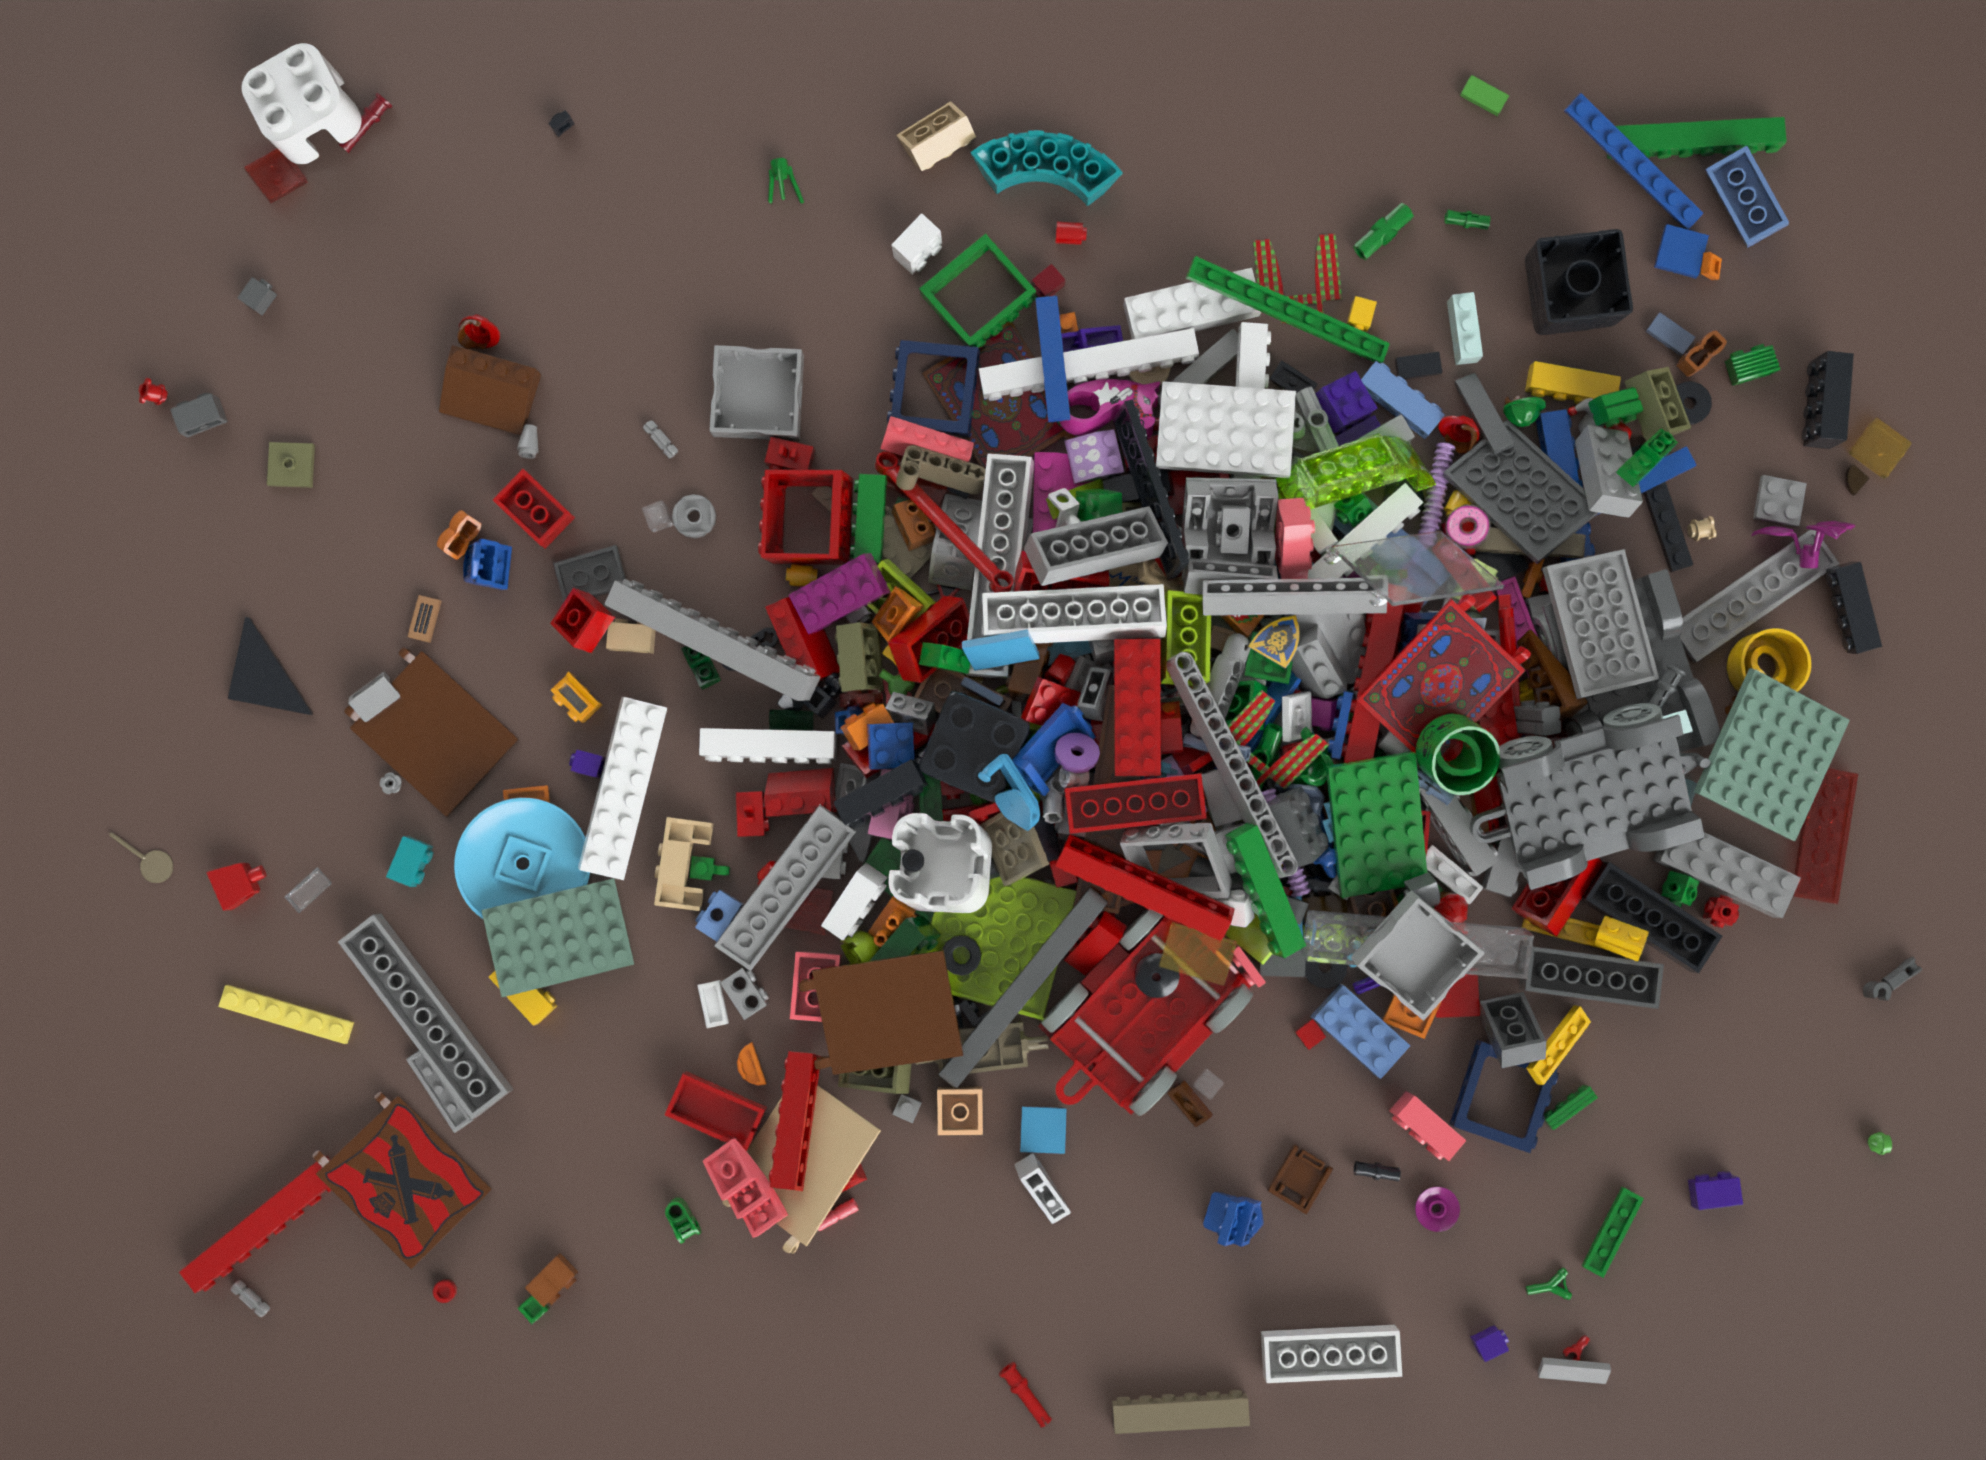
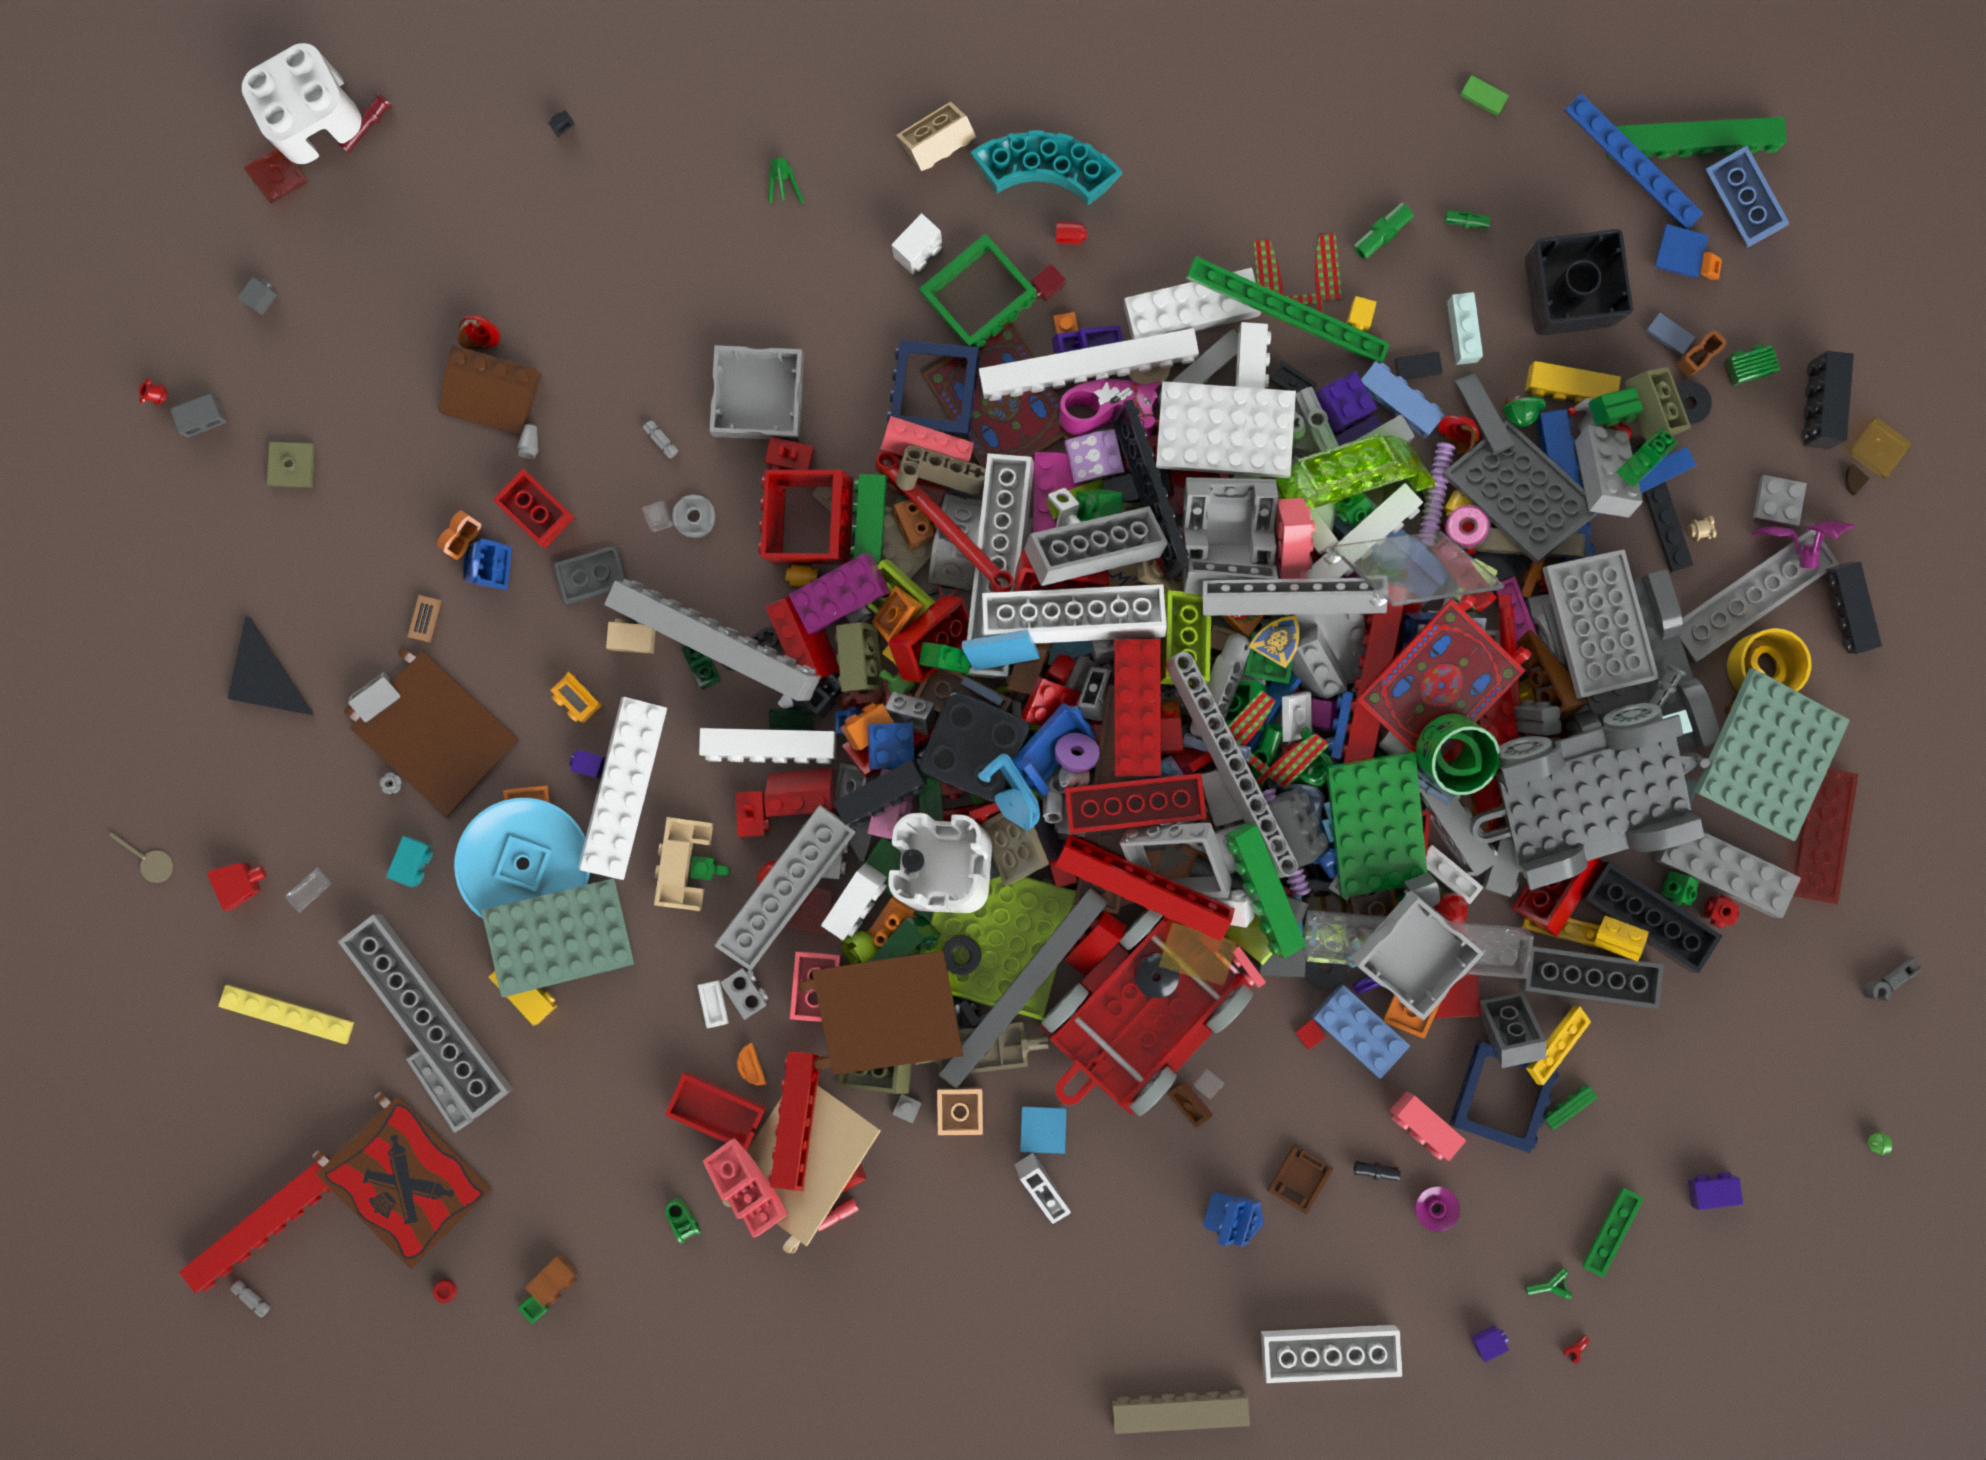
(582, 620): red brick -> none
(730, 908): medium blue brick -> none
(1019, 1386): red pin -> none
(1052, 359): blue tile -> none
(1237, 541): light grey brick -> none
(1574, 1370): light grey tile -> none

